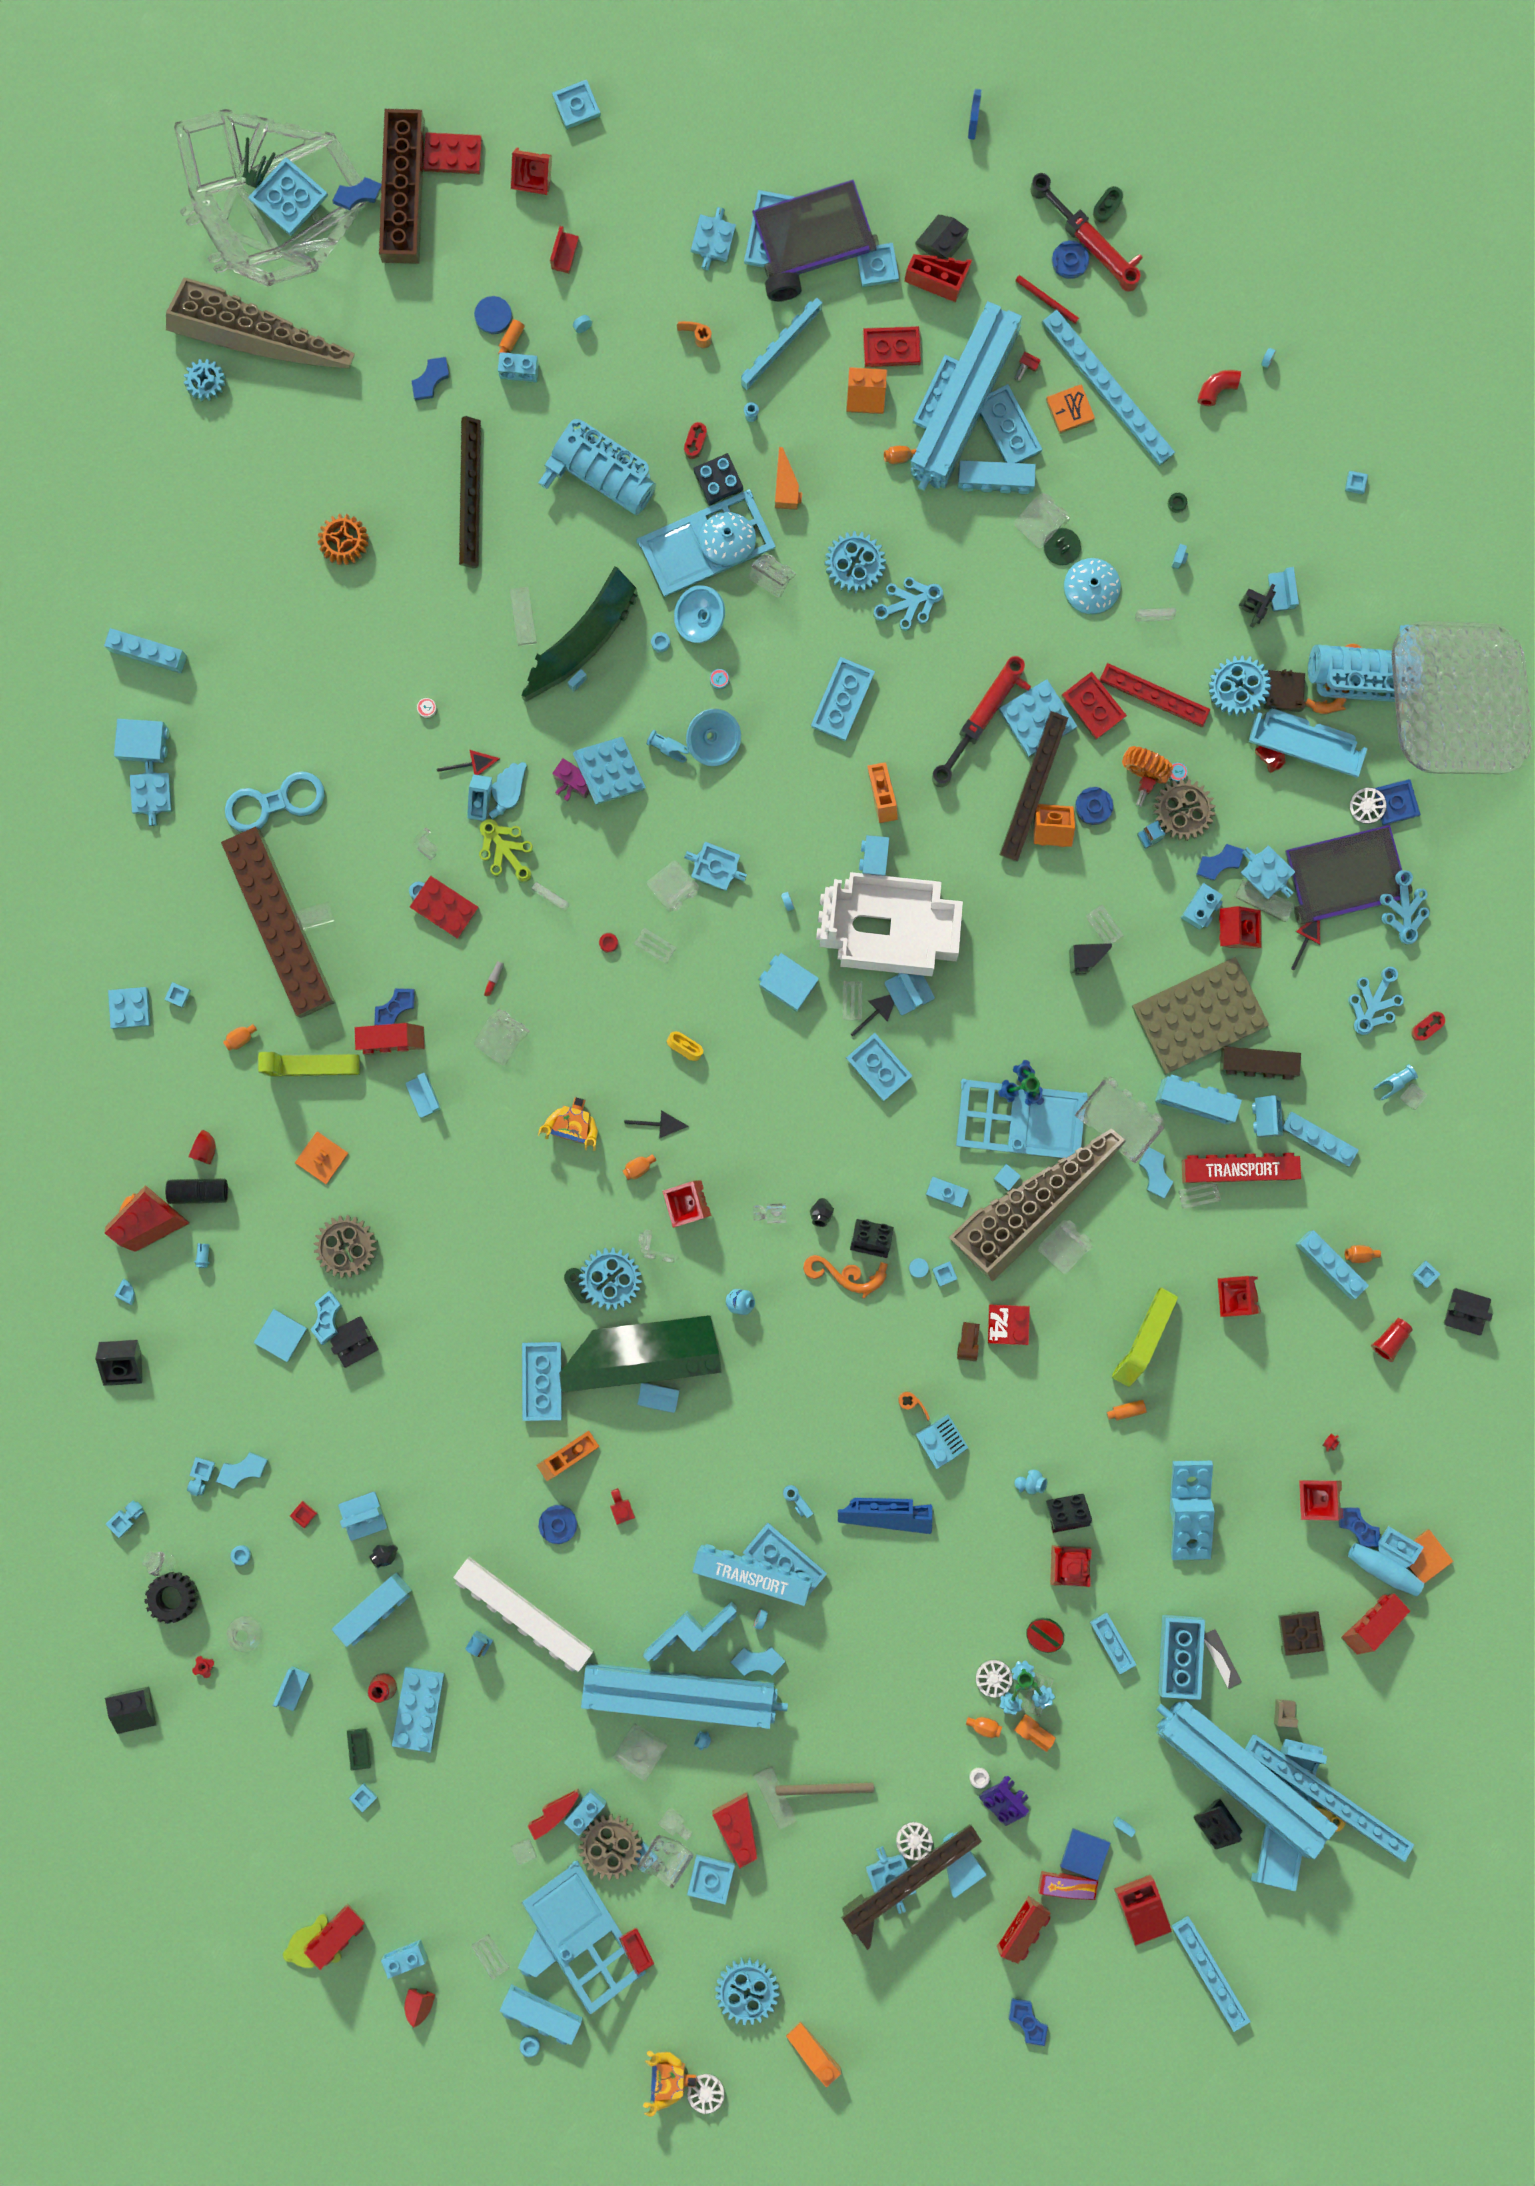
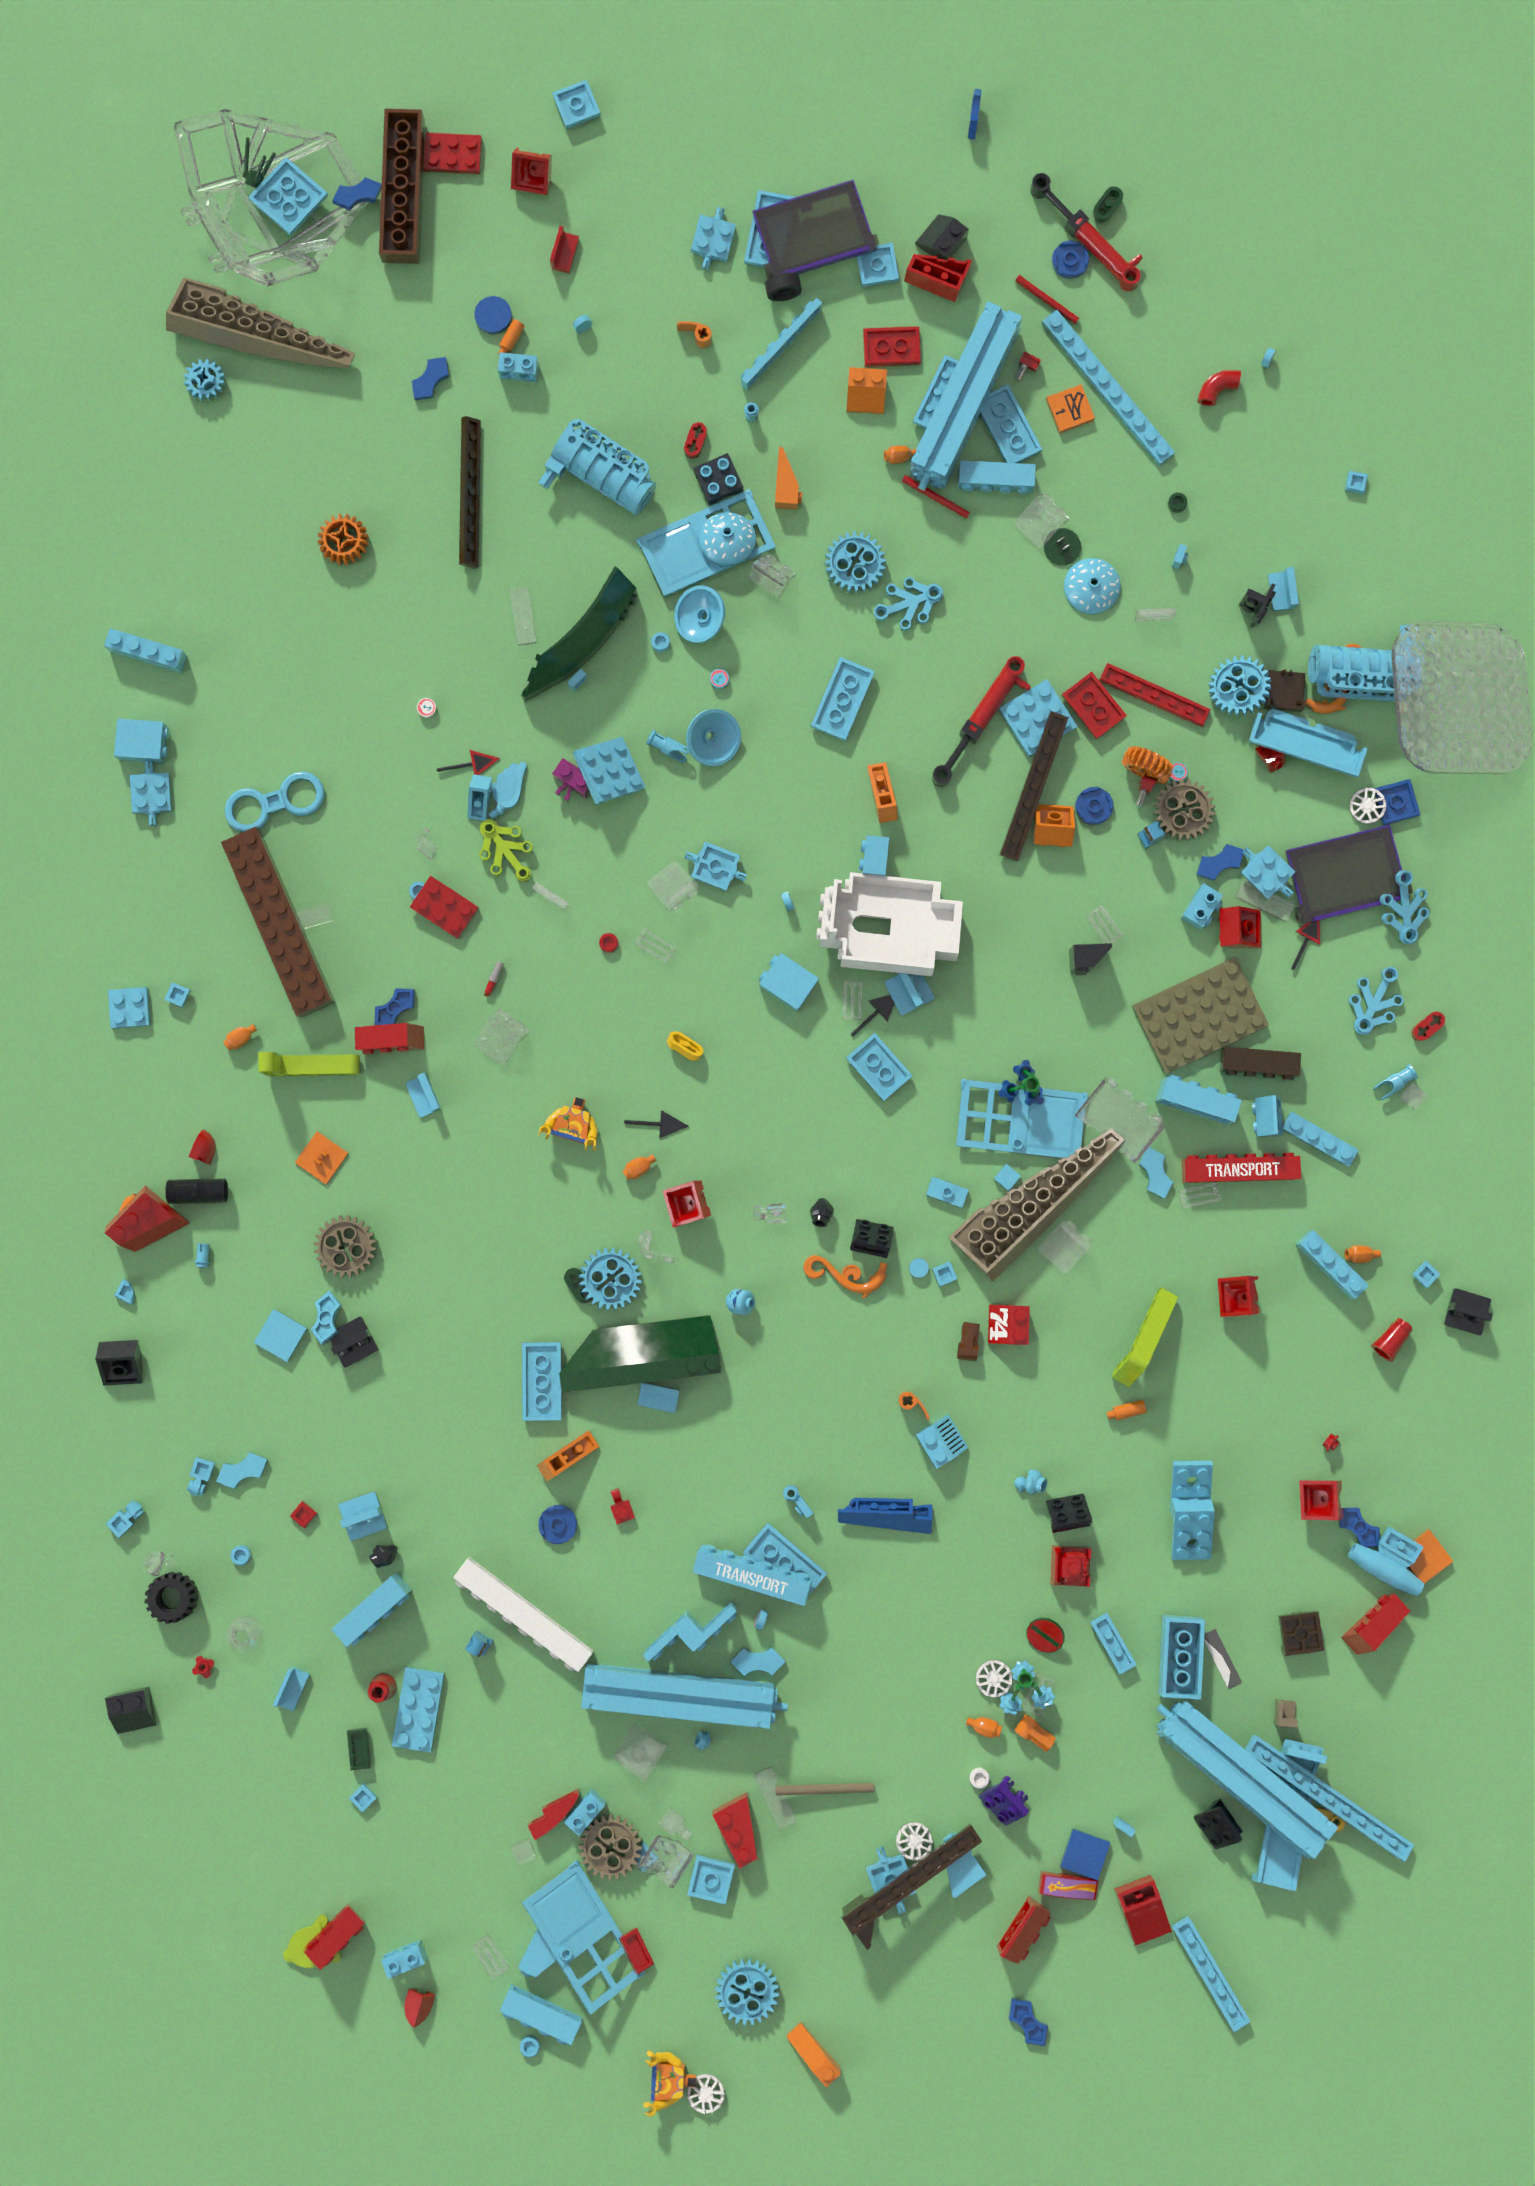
(936, 497): none -> red bar

